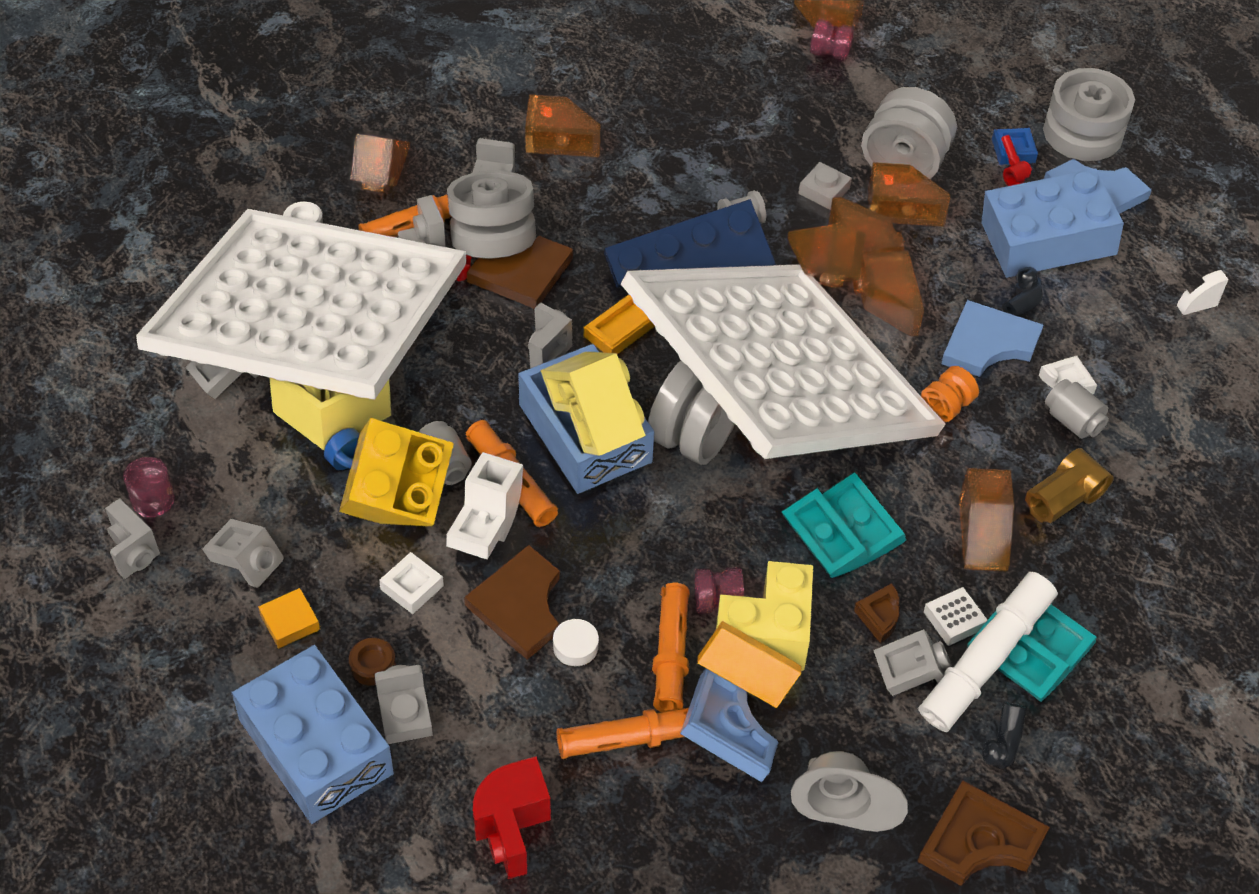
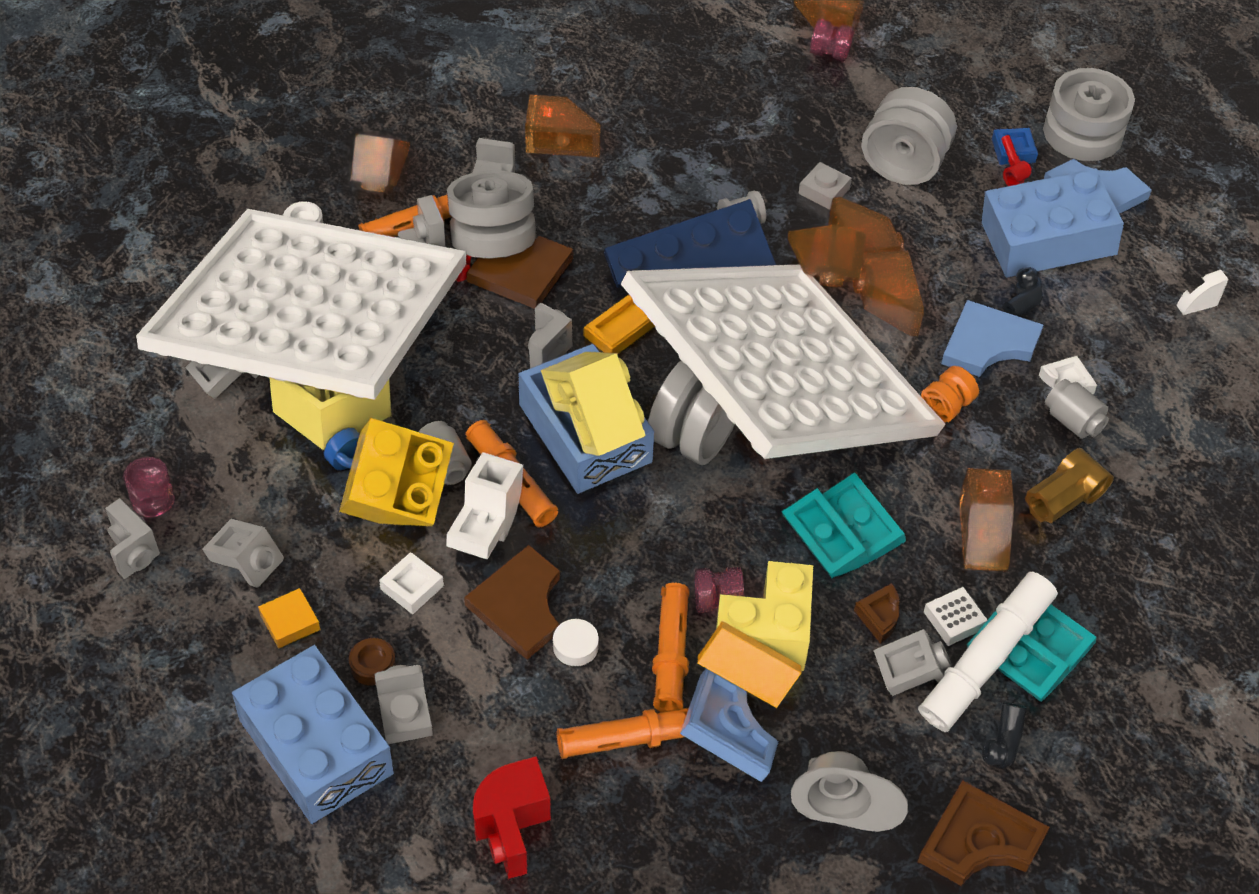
(906, 195): clear orange slope -> none

